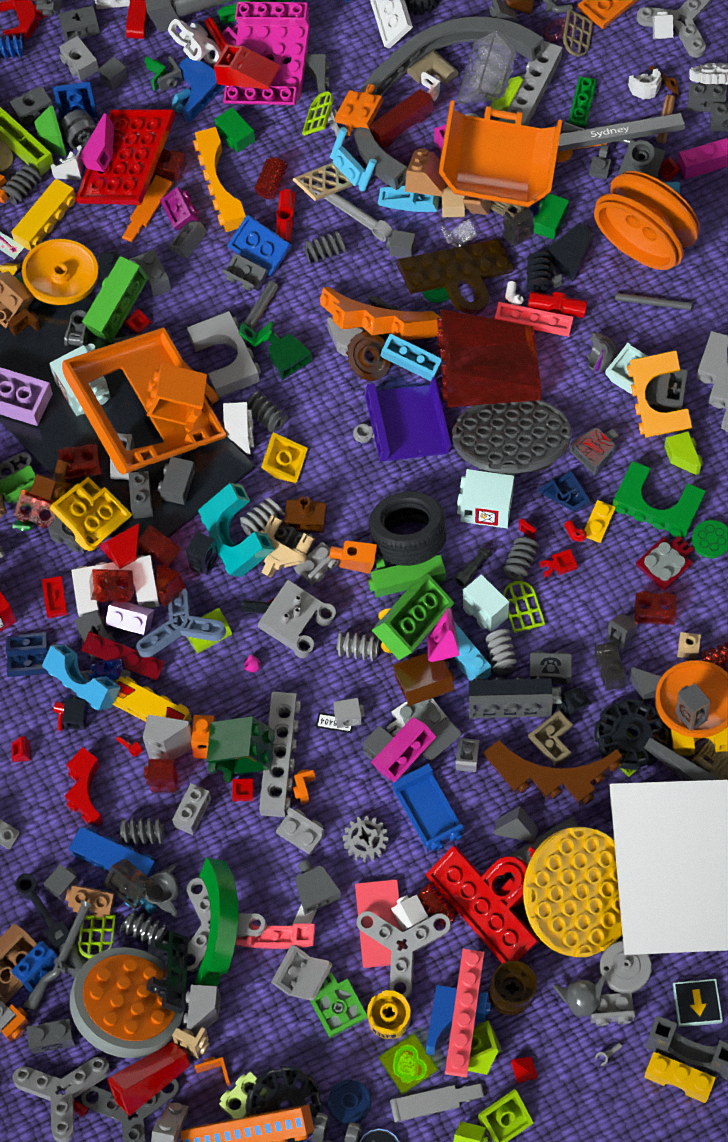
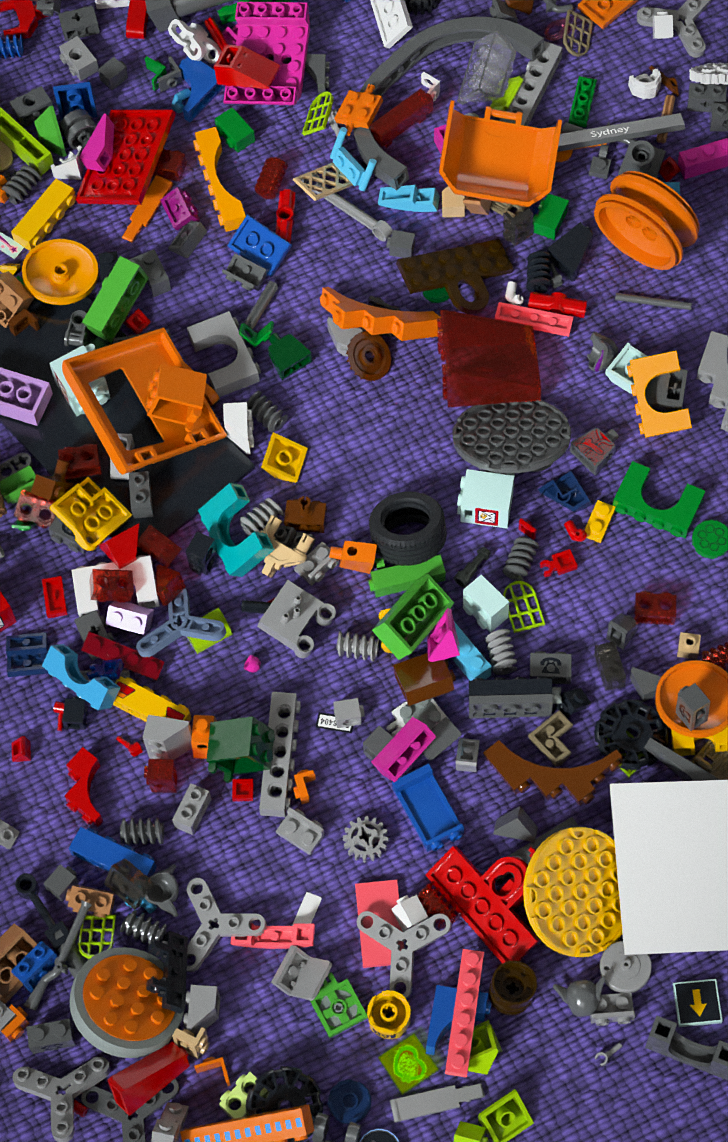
(177, 480): dark grey brick -> none
(223, 921): green arch -> none
(315, 887): dark grey torso -> none
(324, 247): dark grey piece -> none
(363, 433): light grey plate -> none
(408, 421): dark purple panel -> none
(410, 357): medium azure brick -> none
(424, 174): medium nougat slope -> none
(433, 64): dark tan brick -> none
(460, 234): clear bracket -> none
(523, 1069): red slope -> none
(666, 561): piece -> none
(668, 1071): yellow arch -> none
(682, 452): lime slope -> none

